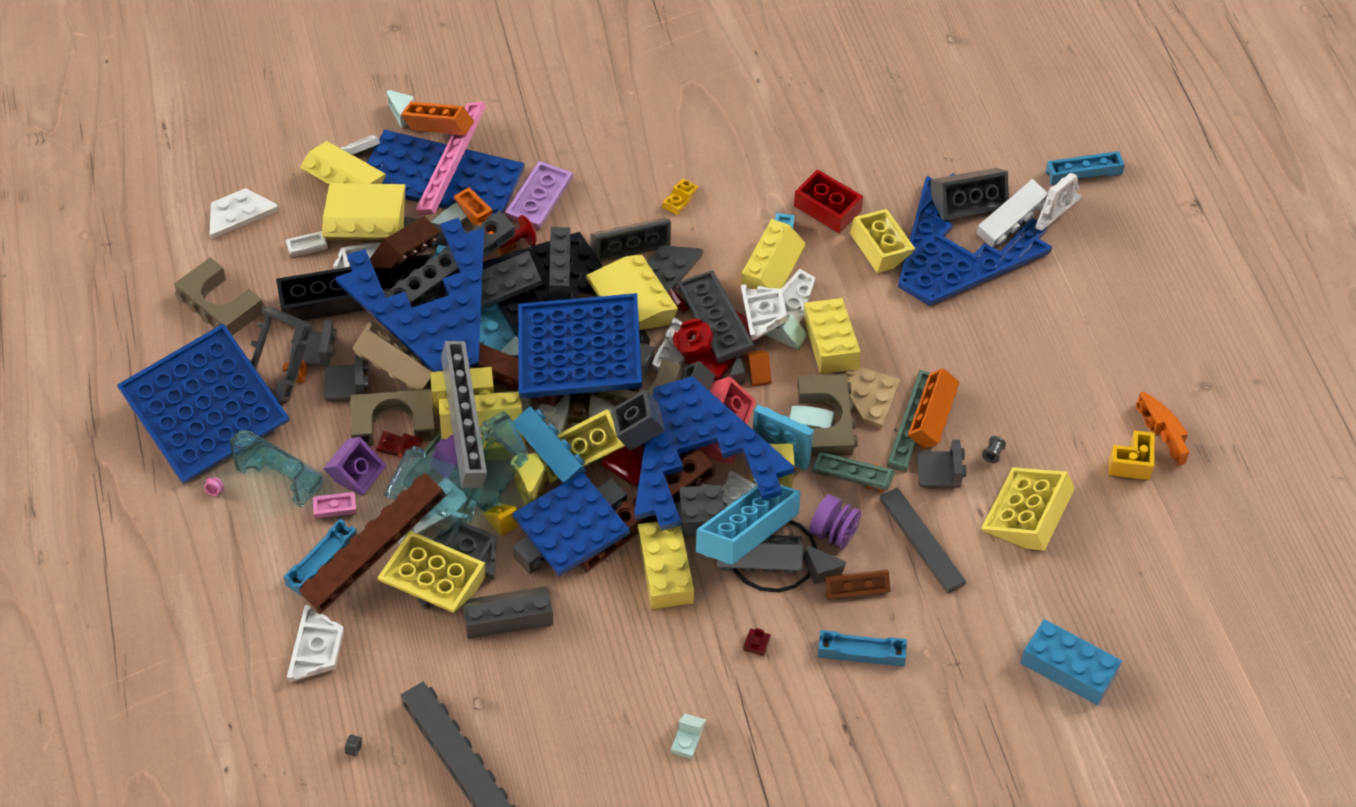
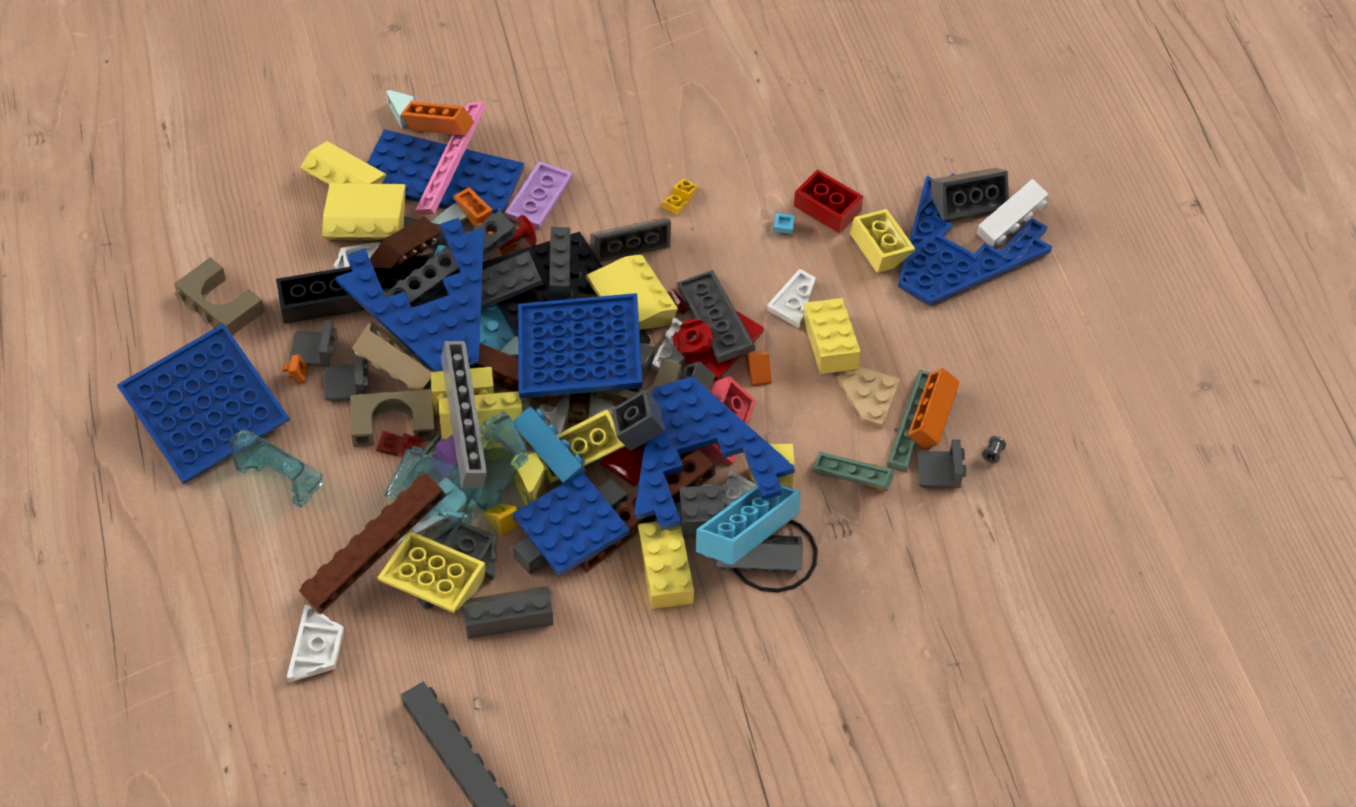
(214, 486): bright pink plate -> none
(237, 211): white wing -> none
(300, 339): dark grey hinge -> none
(306, 244): white tile -> none
(319, 555): dark azure piece -> none
(334, 505): bright pink plate -> none
(353, 745): dark grey axle -> none
(355, 466): medium lavender slope -> none
(361, 145): white tile -> none
(673, 264): dark grey wing -> none
(688, 736): light aqua slope -> none
(738, 372): dark grey slope -> none
(757, 641): dark red tile -> none
(763, 309): white wing -> none
(773, 257): light yellow slope -> none
(782, 430): medium azure plate -> none
(789, 333): light aqua slope -> none
(812, 417): light aqua slope -> none
(822, 564): dark grey slope -> none
(835, 392): dark tan arch -> none
(839, 523): medium lavender wheel -> none
(857, 584): dark orange plate -> none
(862, 648): dark azure piece -> none
(922, 540): dark grey tile -> none
(1029, 507): light yellow slope -> none
(1059, 200): white wing -> none
(1071, 662): dark azure brick -> none
(1086, 166): dark azure piece -> none
(1135, 460): yellow brick -> none
(1165, 423): orange slope -> none

